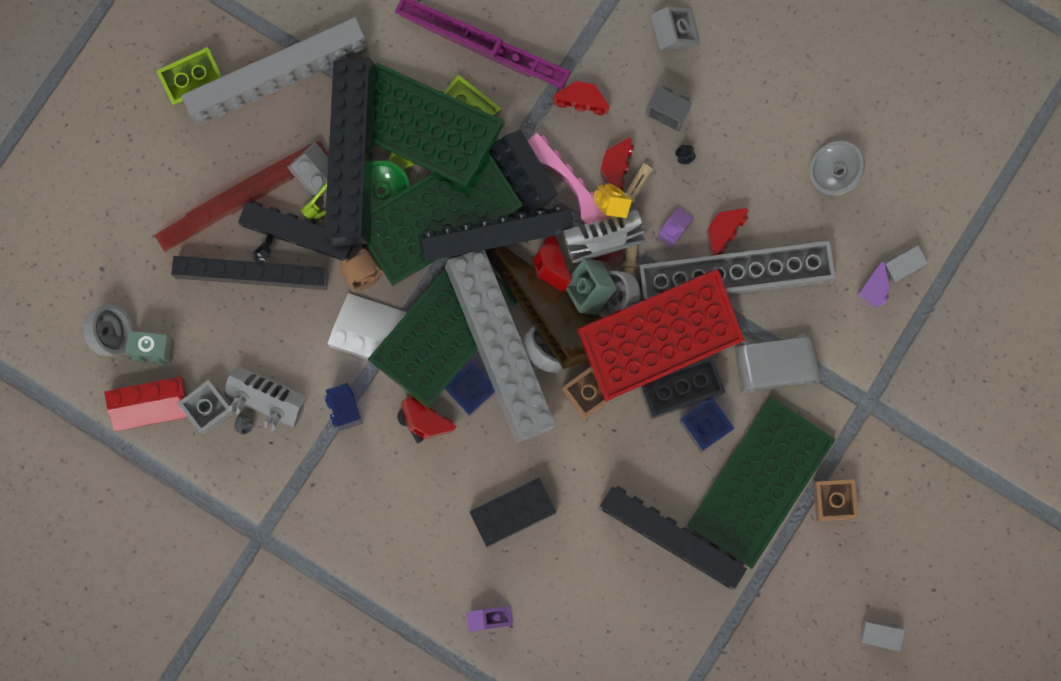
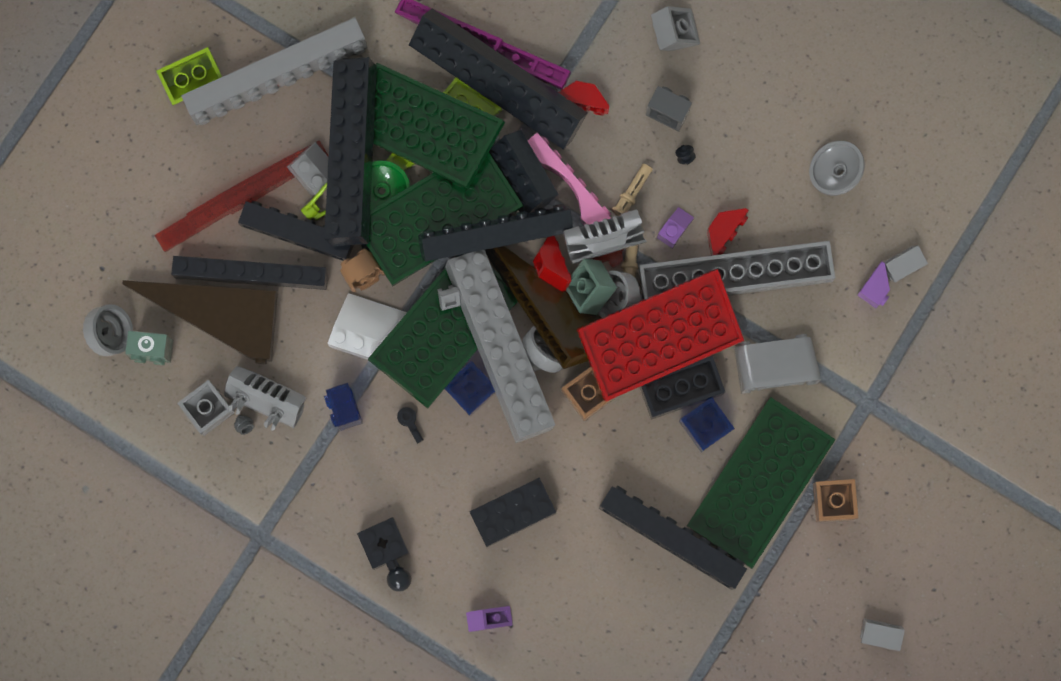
(146, 403): slope -> none
(231, 315): none -> dark brown slope
(262, 252): black plate -> none
(398, 577): none -> black brick
(425, 421): red slope -> none
(449, 298): none -> light grey tile
(497, 78): none -> black brick
(612, 200): yellow brick -> none
(616, 163): red slope -> none

